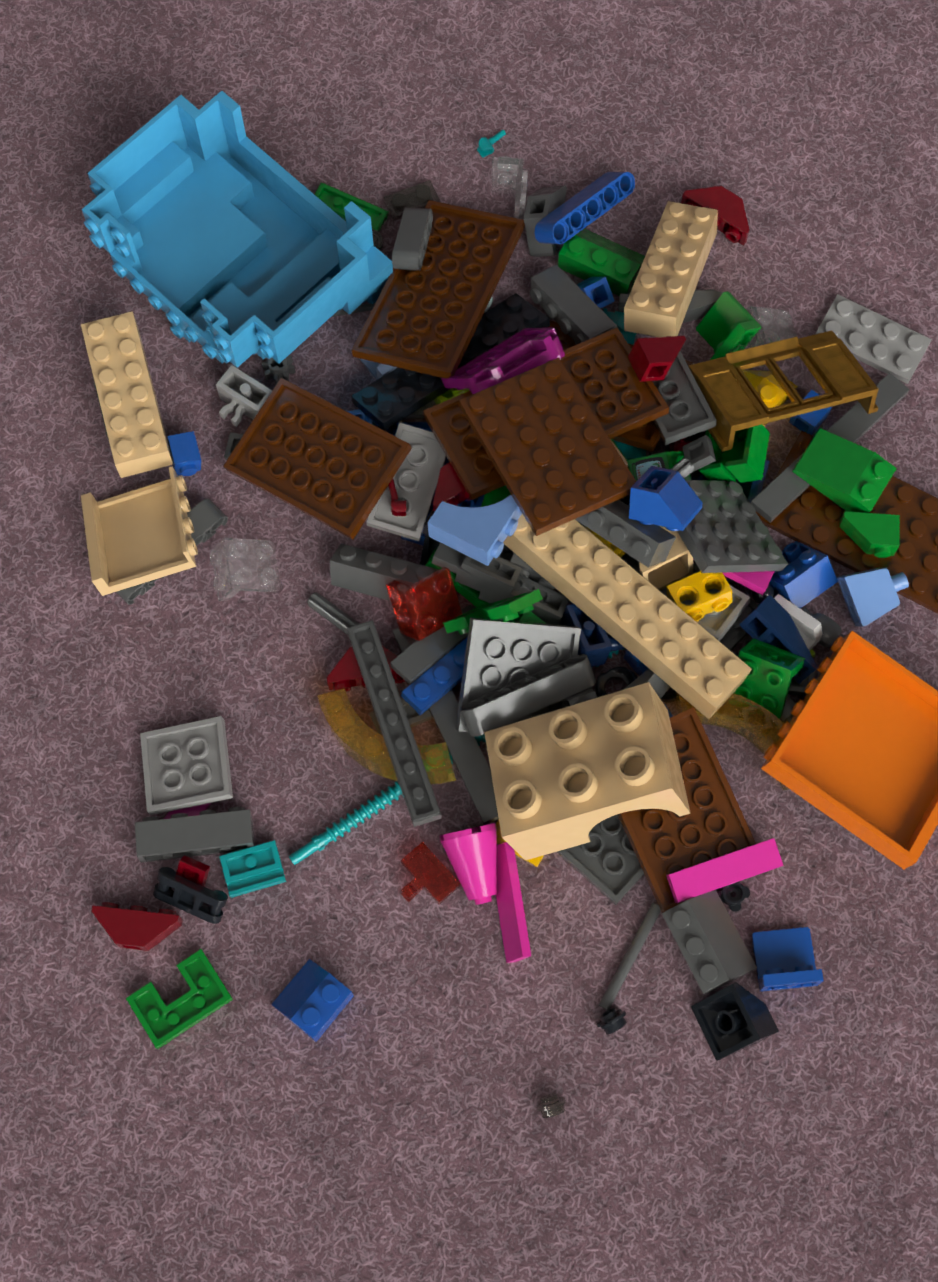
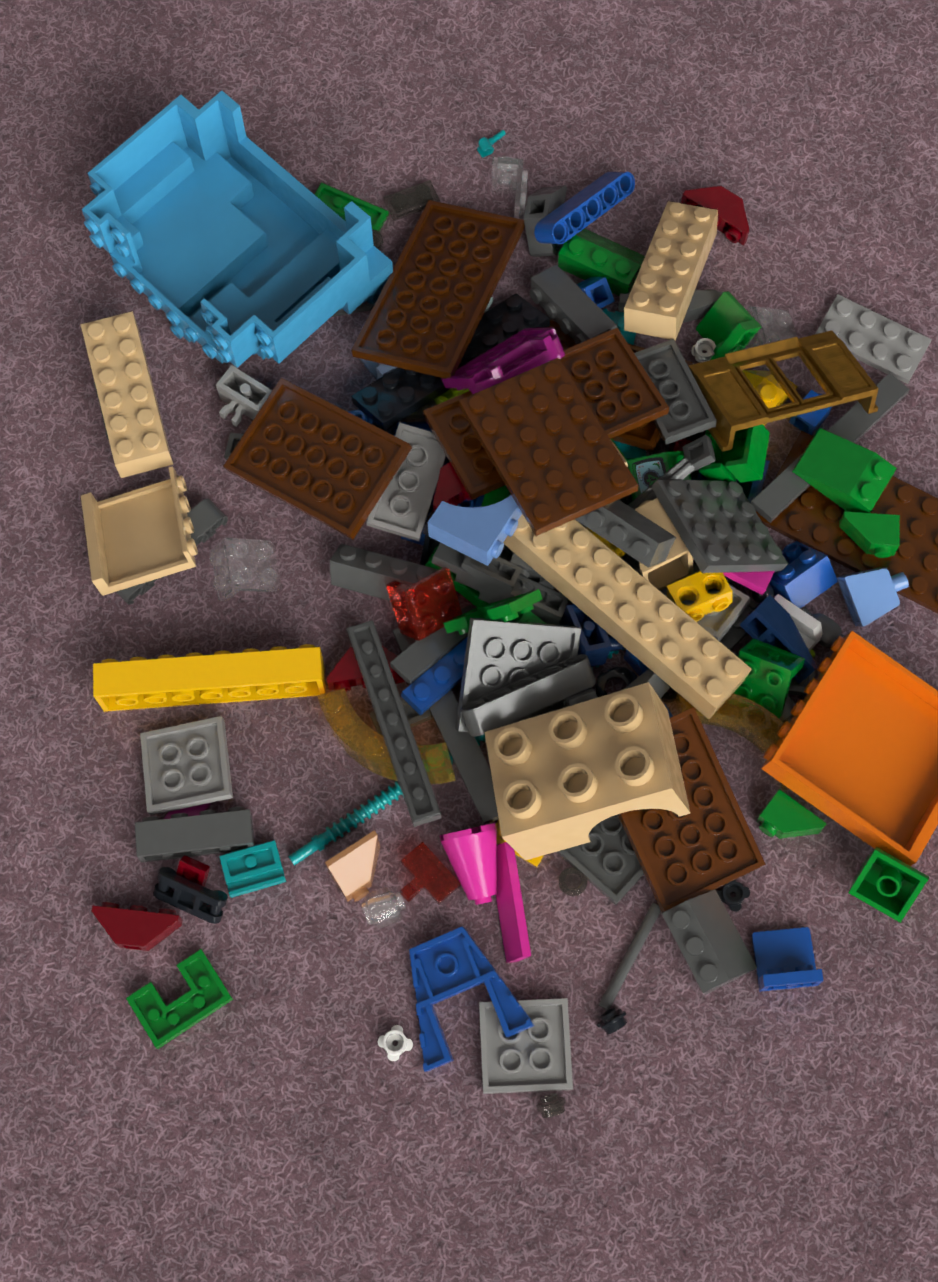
(184, 453): blue brick -> none
(209, 678): none -> yellow brick
(277, 371): dark grey gear -> none
(313, 1000): blue slope -> none
(330, 612): dark grey axle -> none
(355, 867): none -> slope
(383, 907): none -> clear head
(398, 507): dark red hand -> none
(403, 1043): none -> white plate
(412, 238): dark grey beam -> none
(449, 968): none -> blue wing
(532, 1058): none -> light grey plate
(572, 882): none -> clear smoke plate
(654, 356): dark red slope -> none
(663, 500): blue slope -> none
(703, 344): none -> white plate
(724, 870): dark pink tile -> none
(733, 1020): black slope -> none
(788, 818): none -> green slope
(888, 884): none -> green slope

